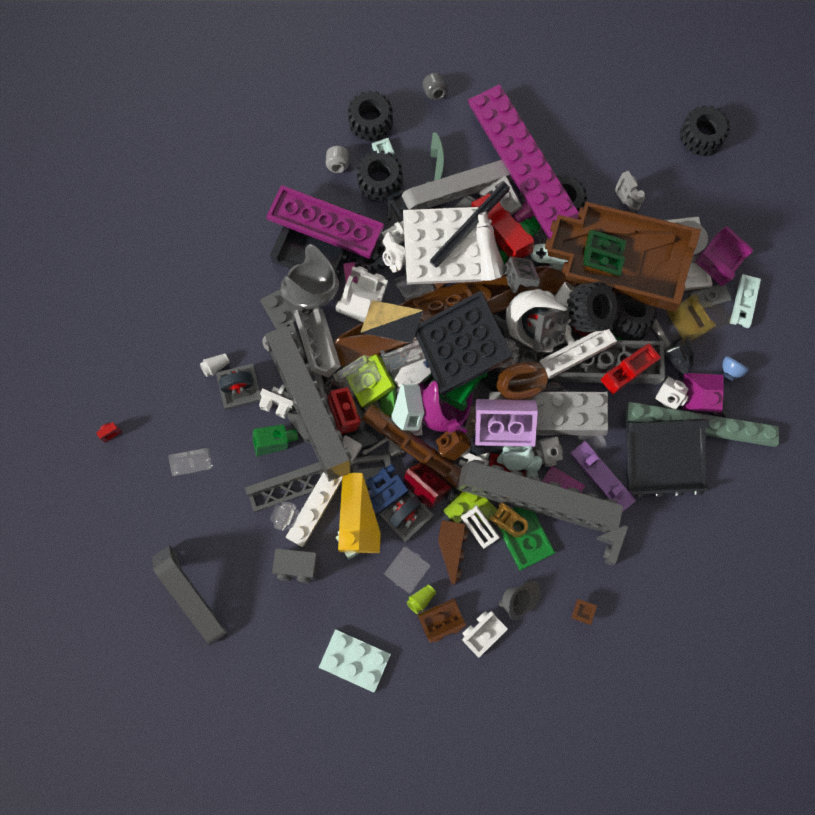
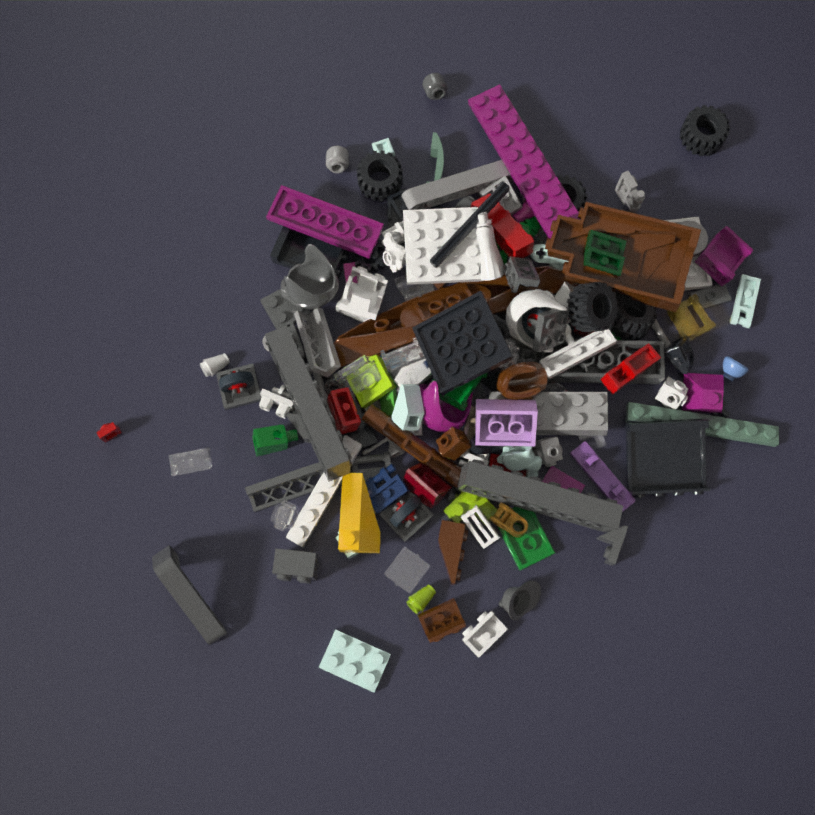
(368, 103): black tyre -> none
(392, 321): sticker -> none
(453, 426): magenta hand -> none
(583, 612): reddish brown tile -> none

